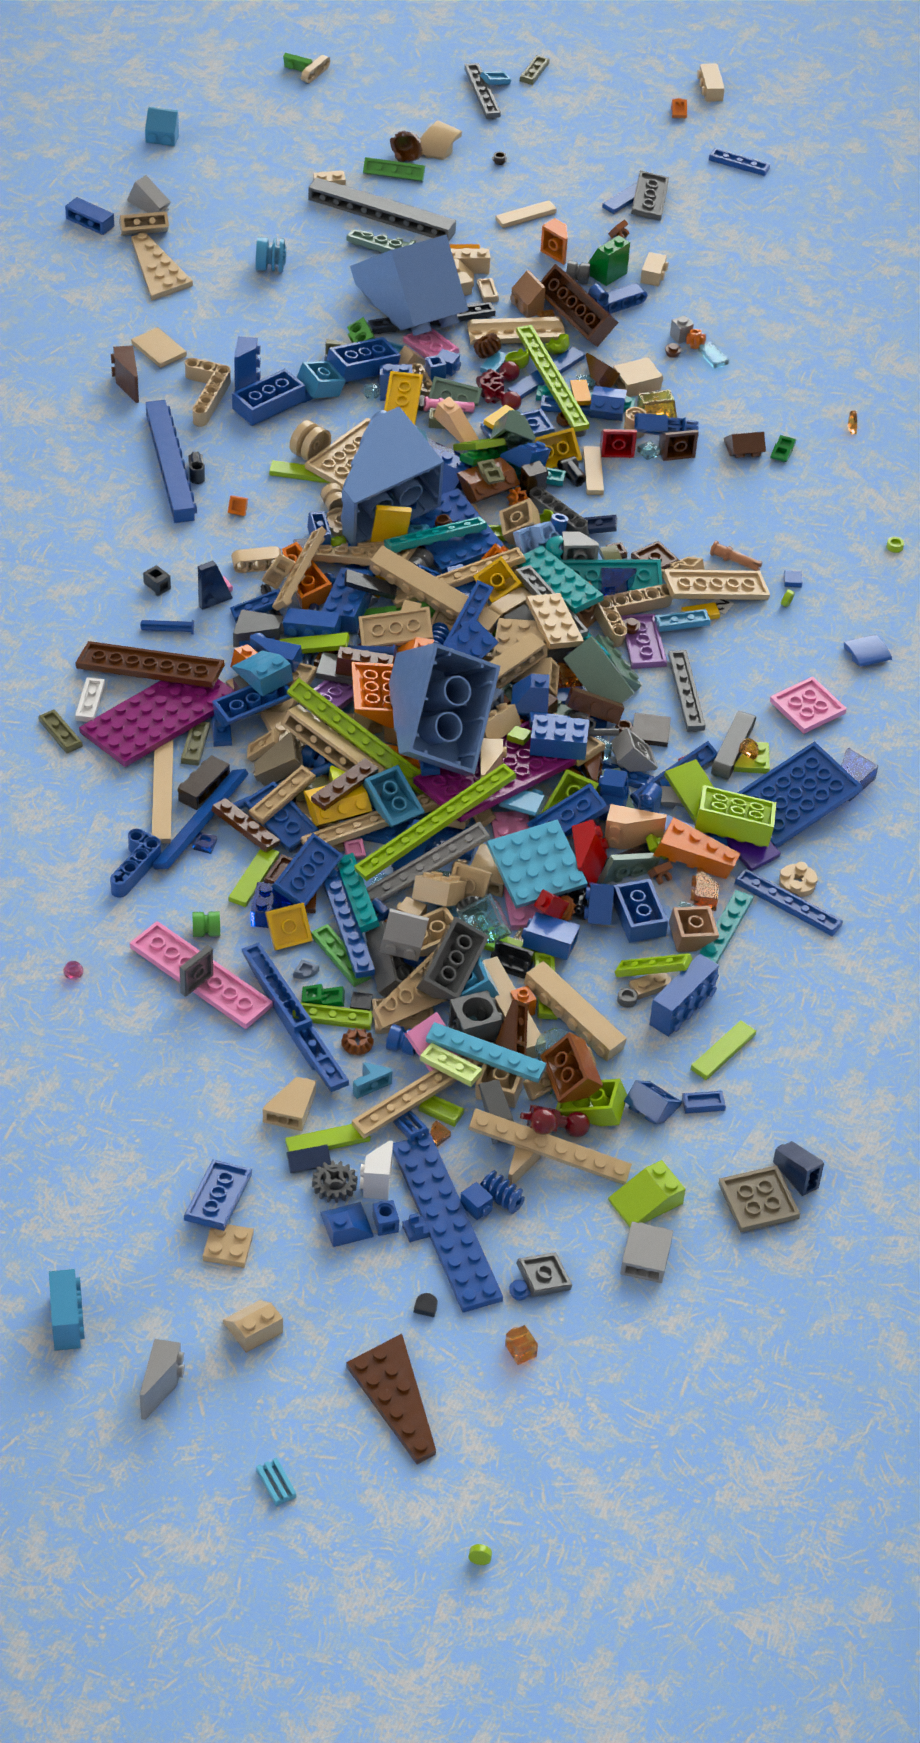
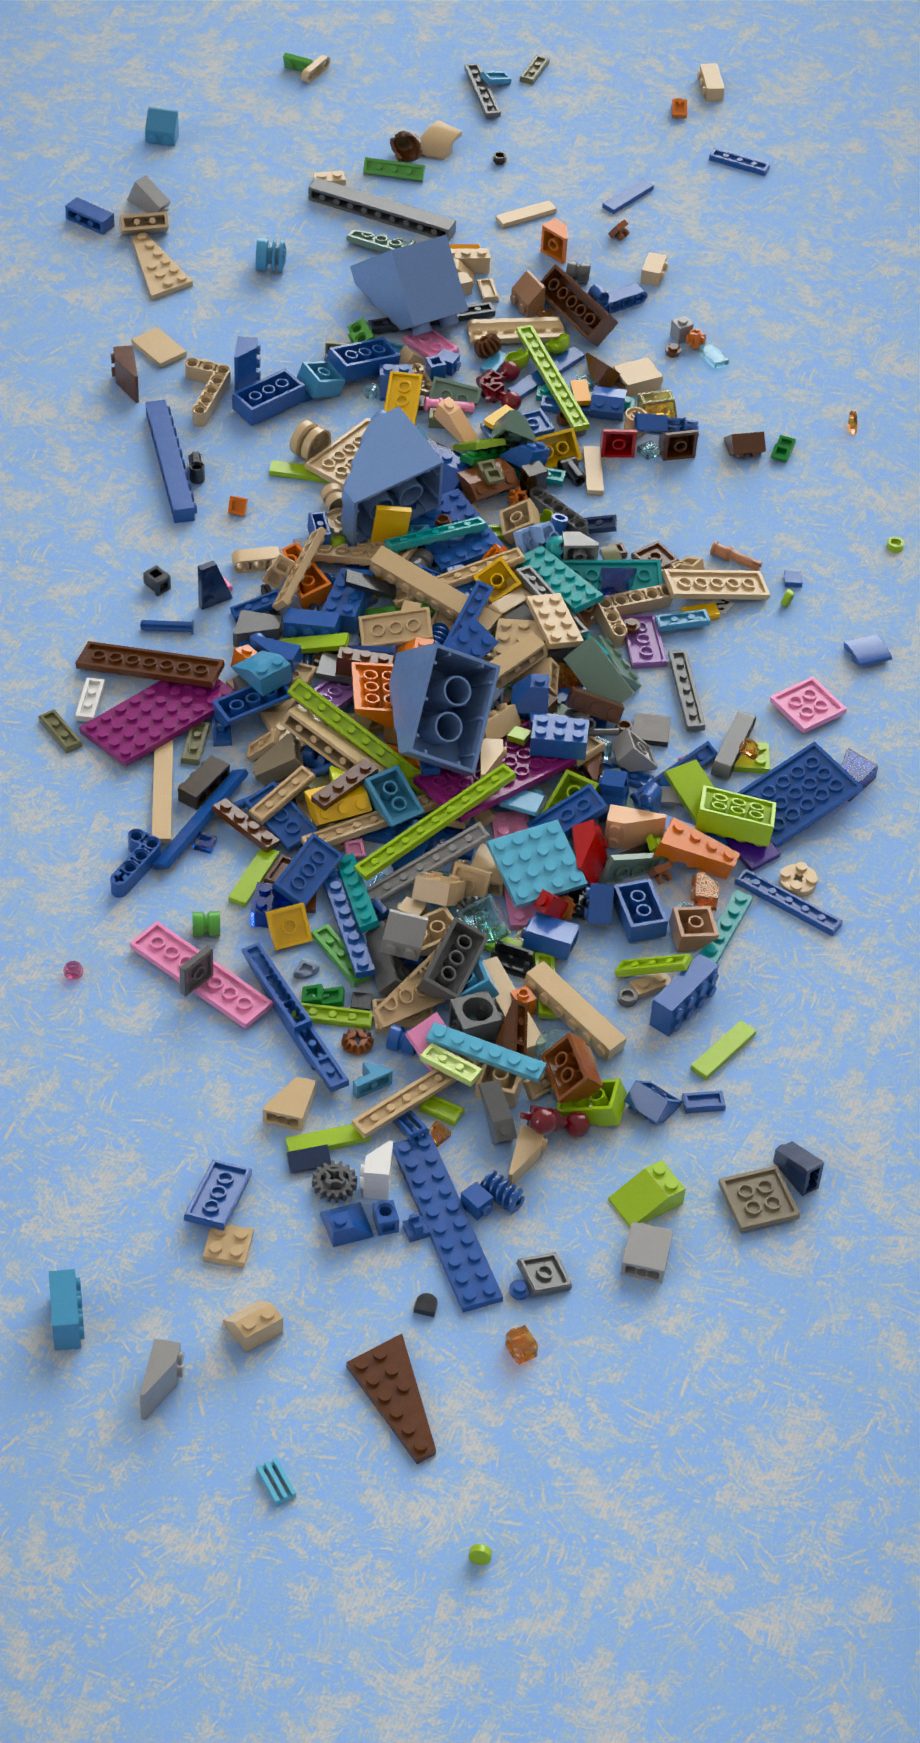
(550, 1146): tan plate -> none
(610, 261): green slope -> none
(650, 195): tile -> none

